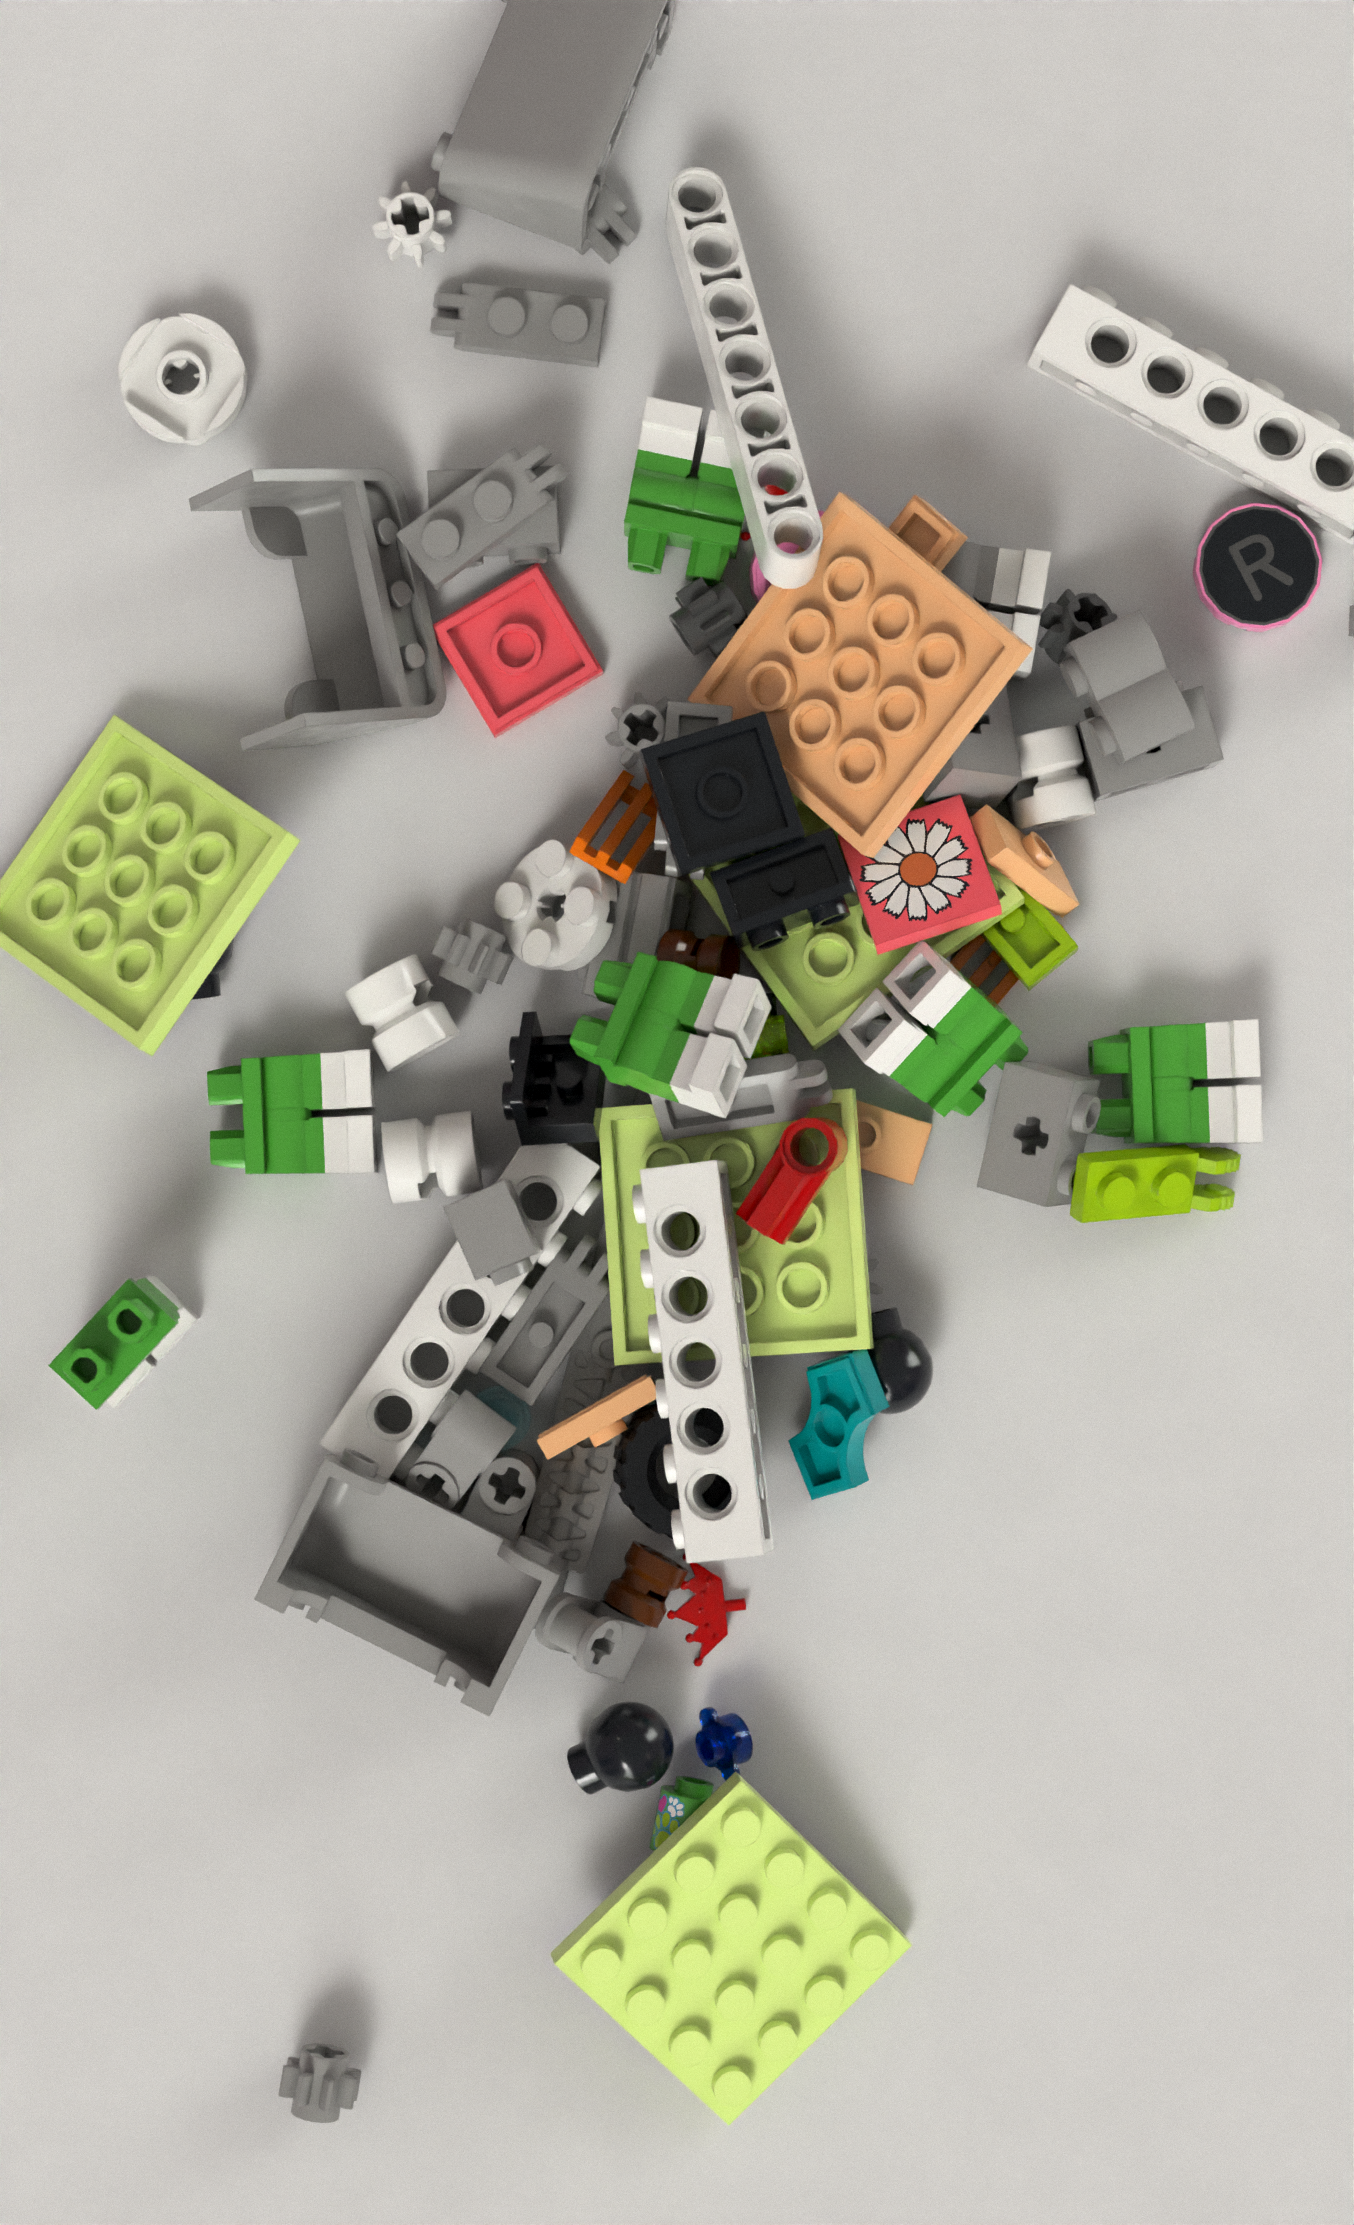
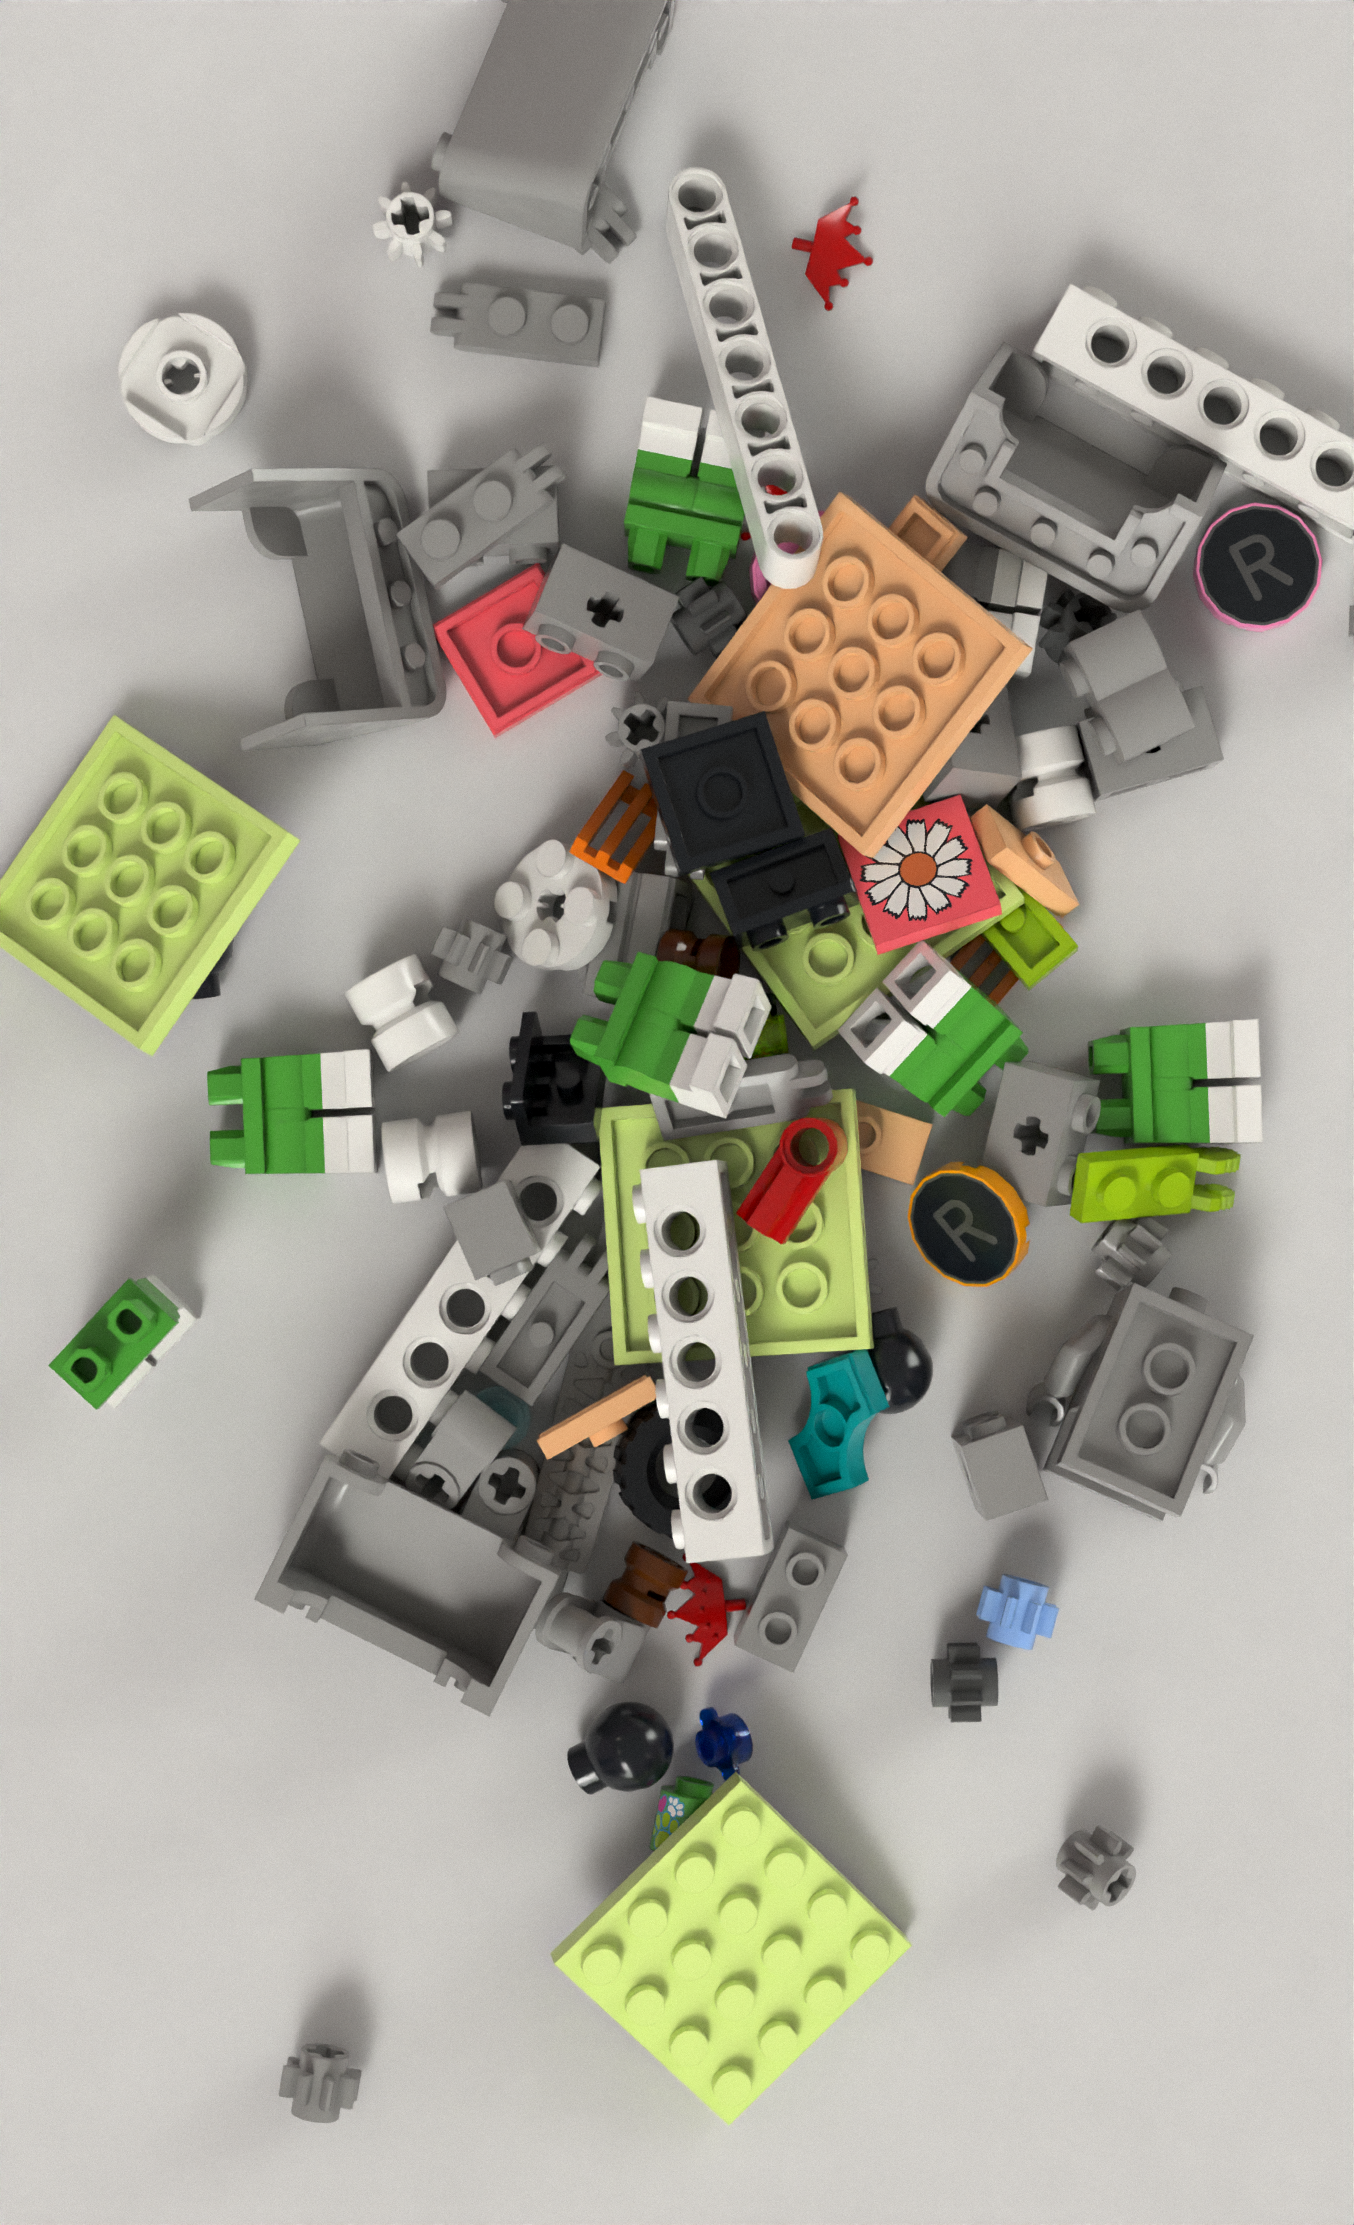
(632, 608): none -> light grey brick
(790, 1596): none -> light grey brick
(831, 251): none -> red piece
(964, 1682): none -> dark grey gear
(969, 1224): none -> black tile
(998, 1465): none -> light grey brick
(1017, 1611): none -> light blue gear
(1062, 497): none -> light grey windscreen
(1095, 1867): none -> light grey gear
(1131, 1252): none -> light grey gear
(1149, 1402): none -> light grey torso

